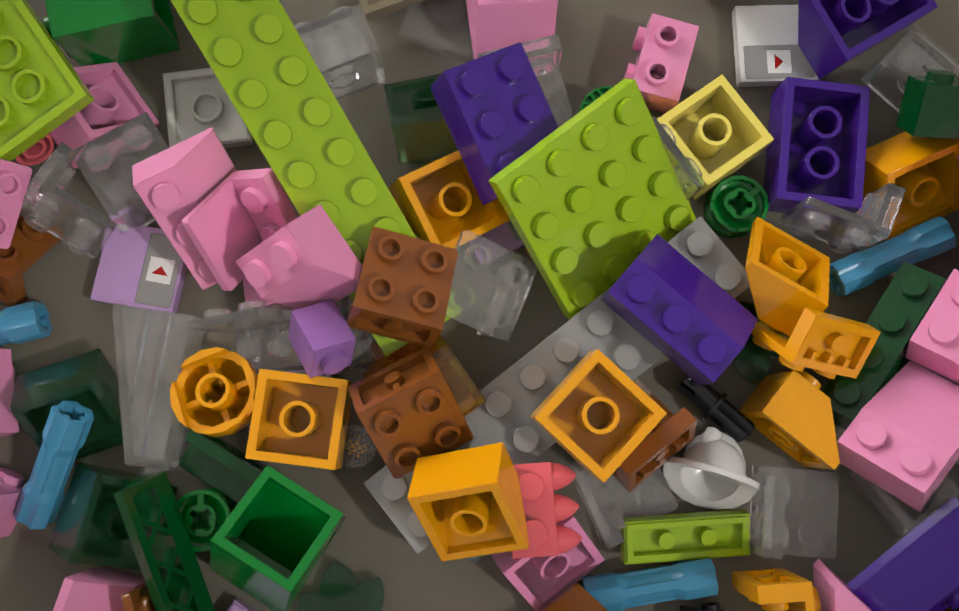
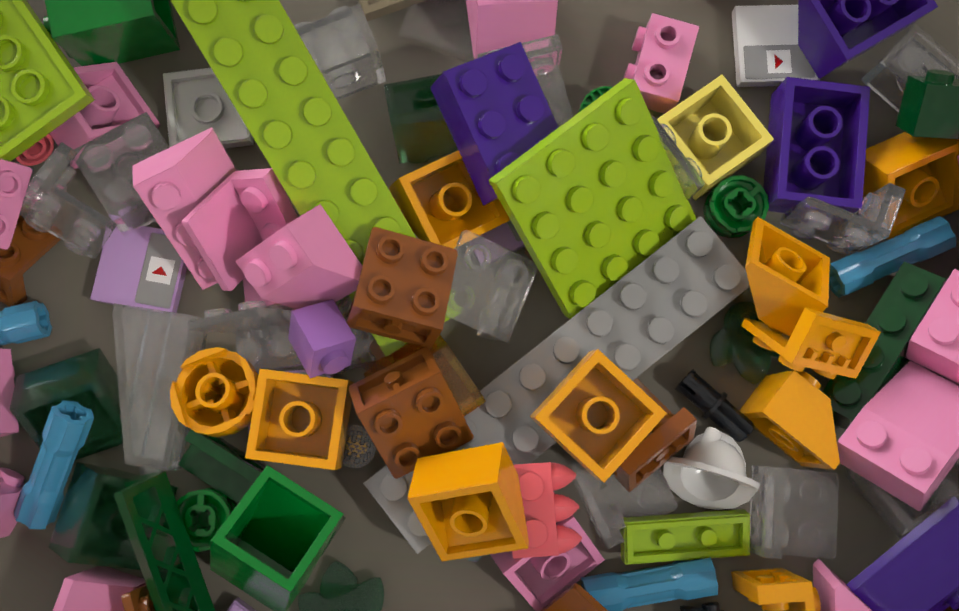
(681, 311): dark purple slope -> none

